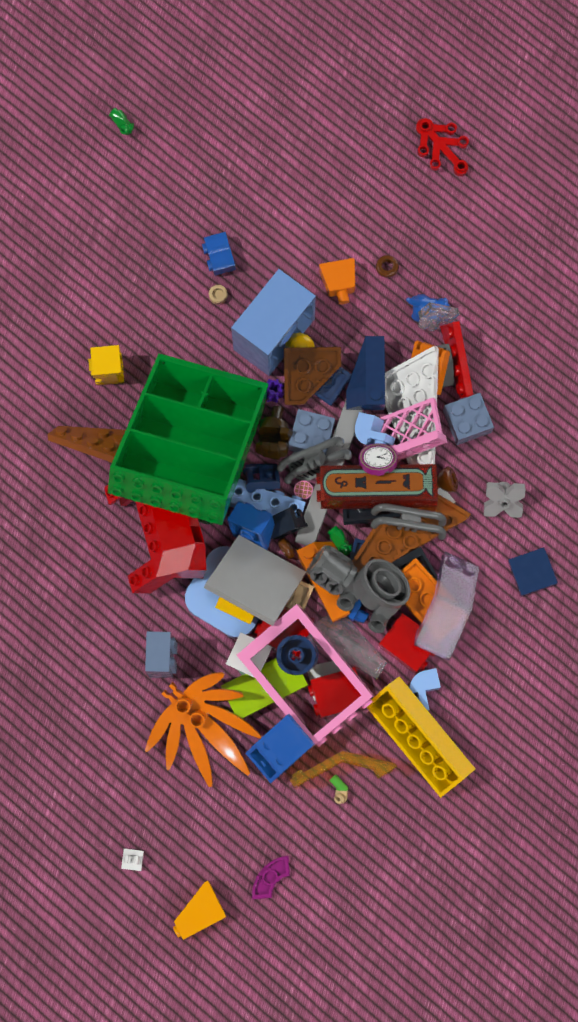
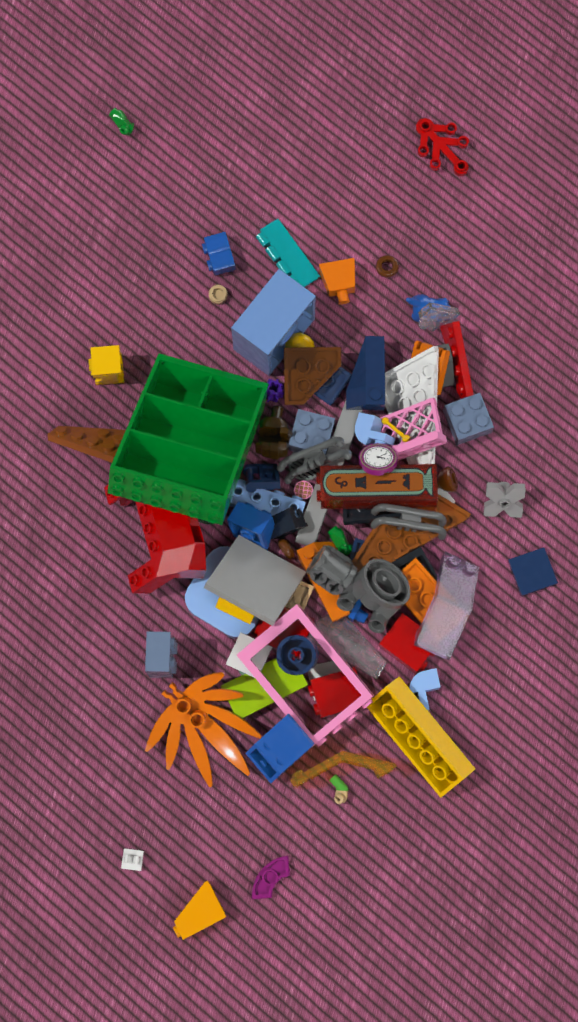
(286, 249): none -> teal windscreen
(405, 438): none -> yellow hinge

